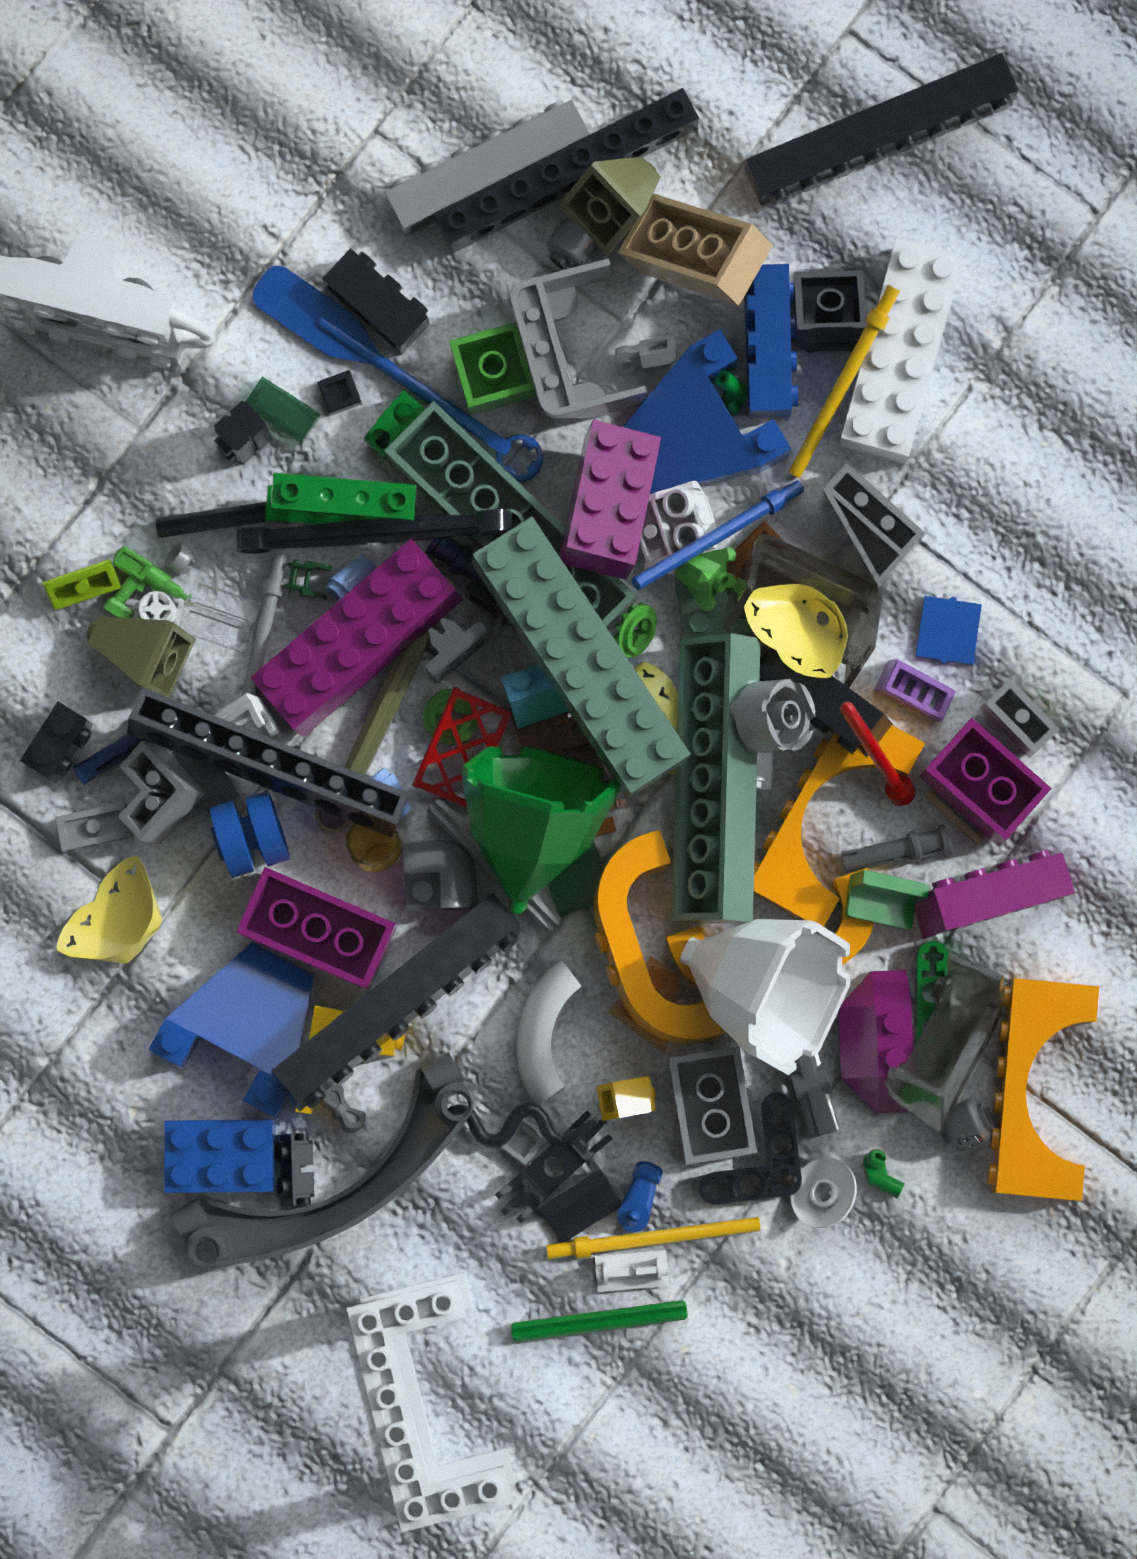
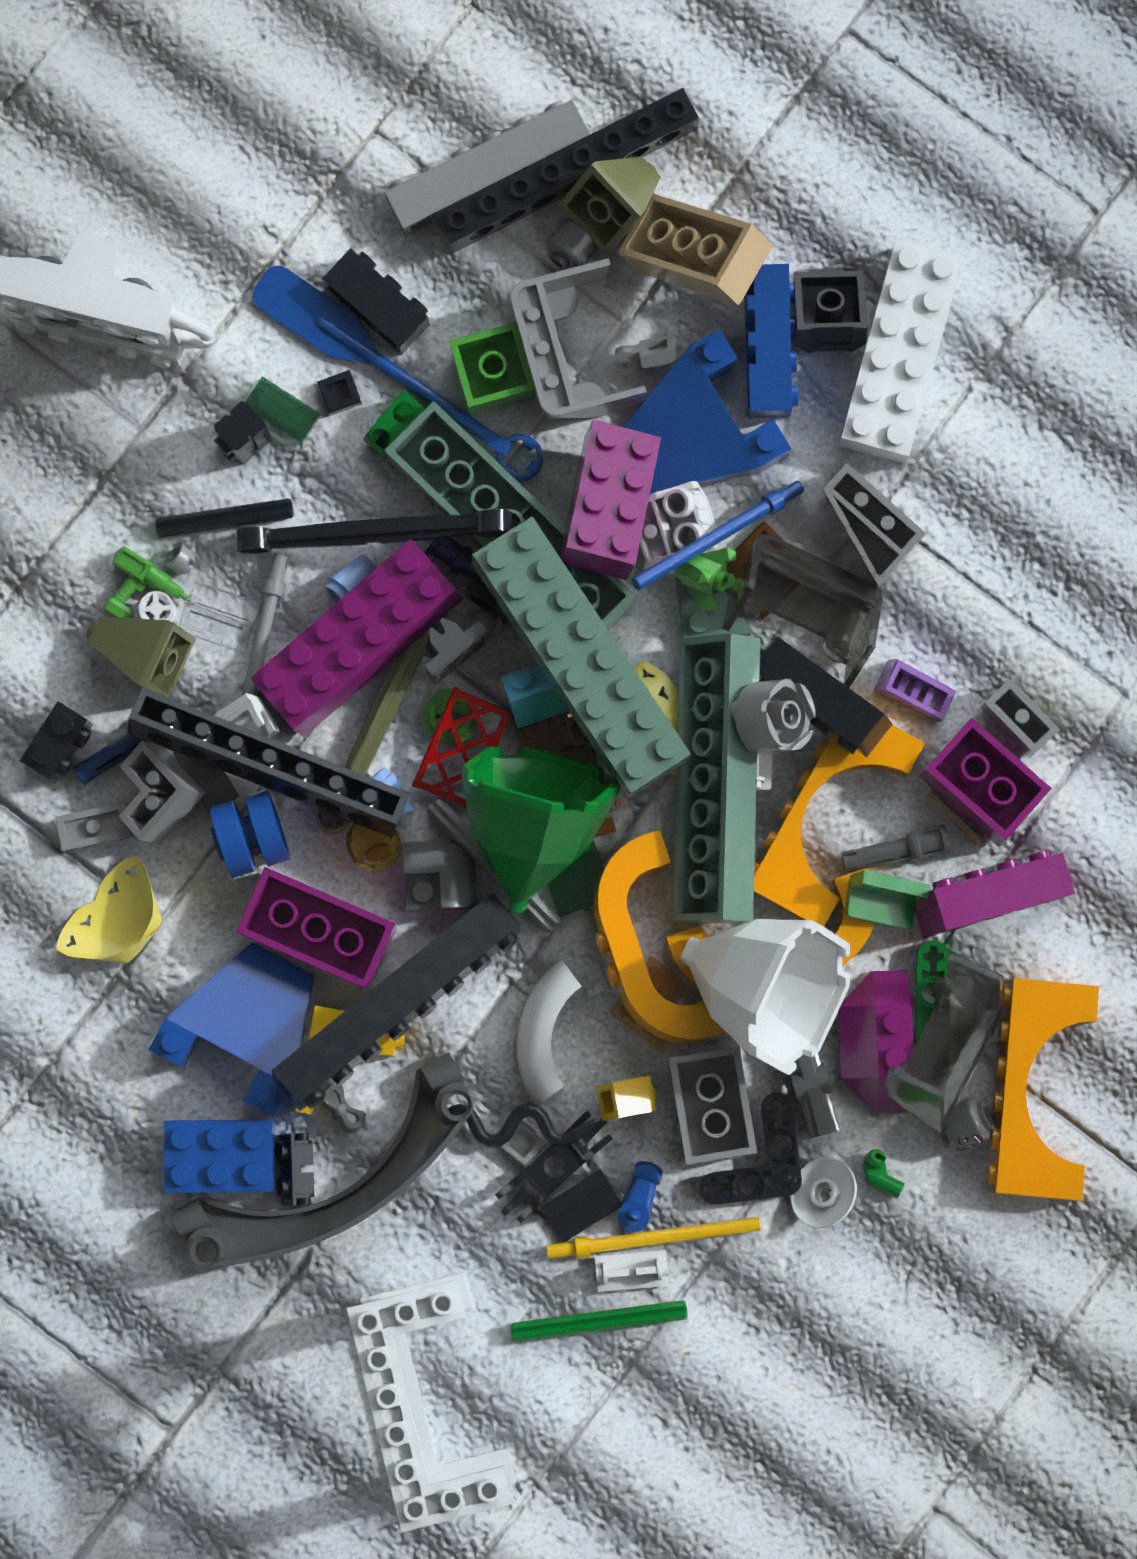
(82, 584): lime slope -> none
(305, 591): dark green piece -> none
(328, 500): green fence -> none
(635, 642): bright green gear -> none
(734, 391): green arm -> none
(796, 627): light yellow piece -> none
(877, 320): yellow bar -> none
(881, 129): black brick -> none
(898, 787): red piece -> none
(948, 630): blue piece -> none

